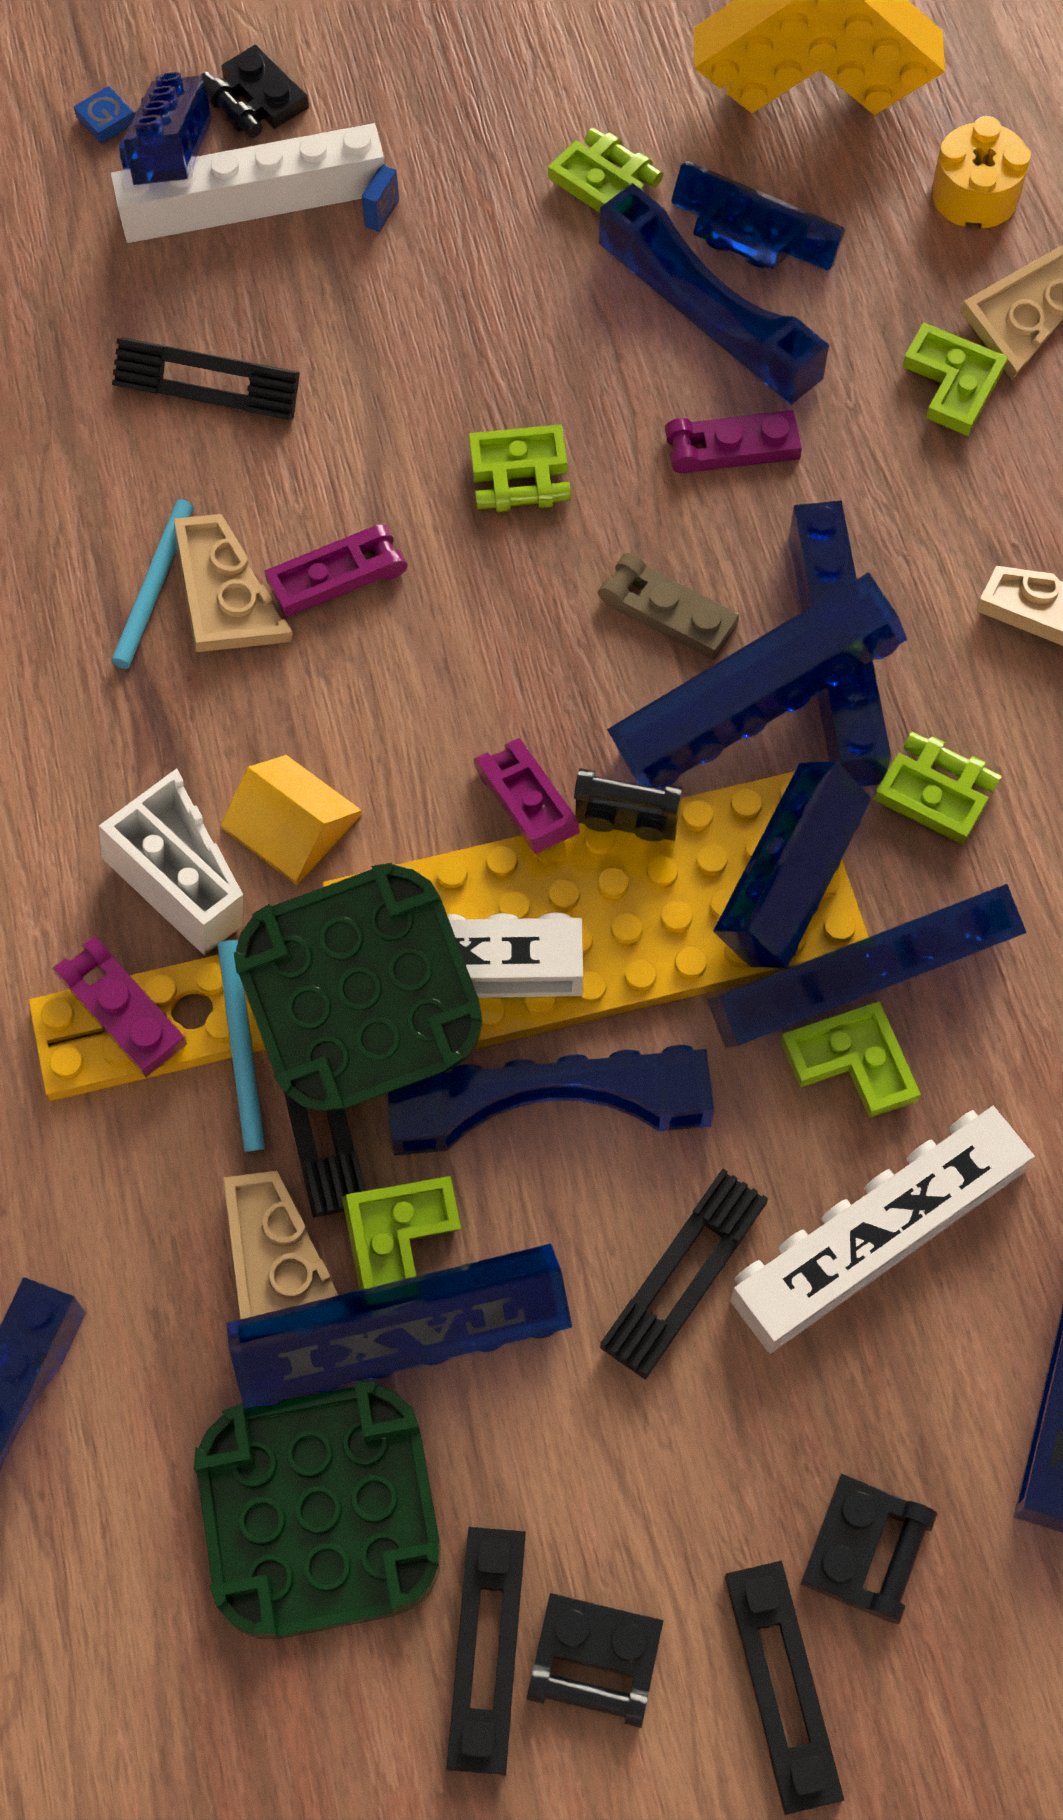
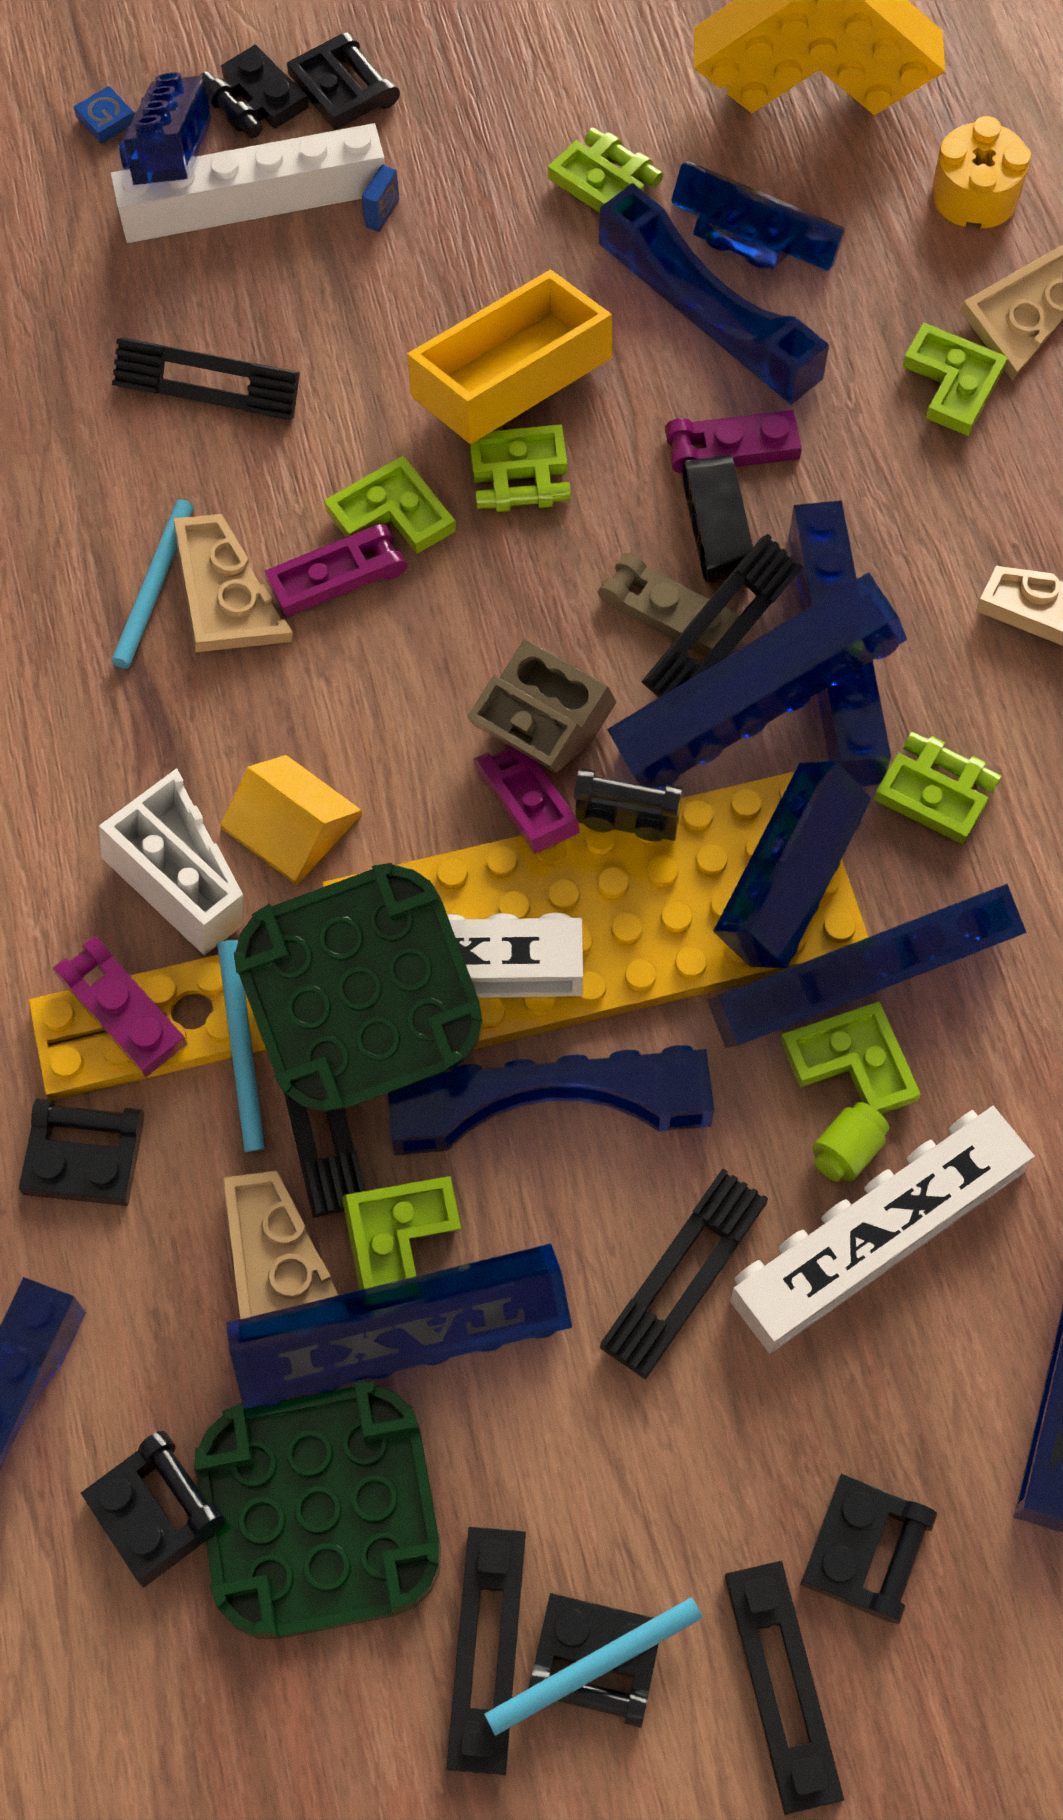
(81, 1169): none -> black plate
(136, 1518): none -> black plate
(333, 88): none -> black plate
(392, 495): none -> lime plate
(510, 356): none -> yellow piece
(543, 707): none -> dark tan piece
(593, 1666): none -> medium azure bar
(716, 515): none -> black beam
(767, 574): none -> black container
(850, 1142): none -> lime brick

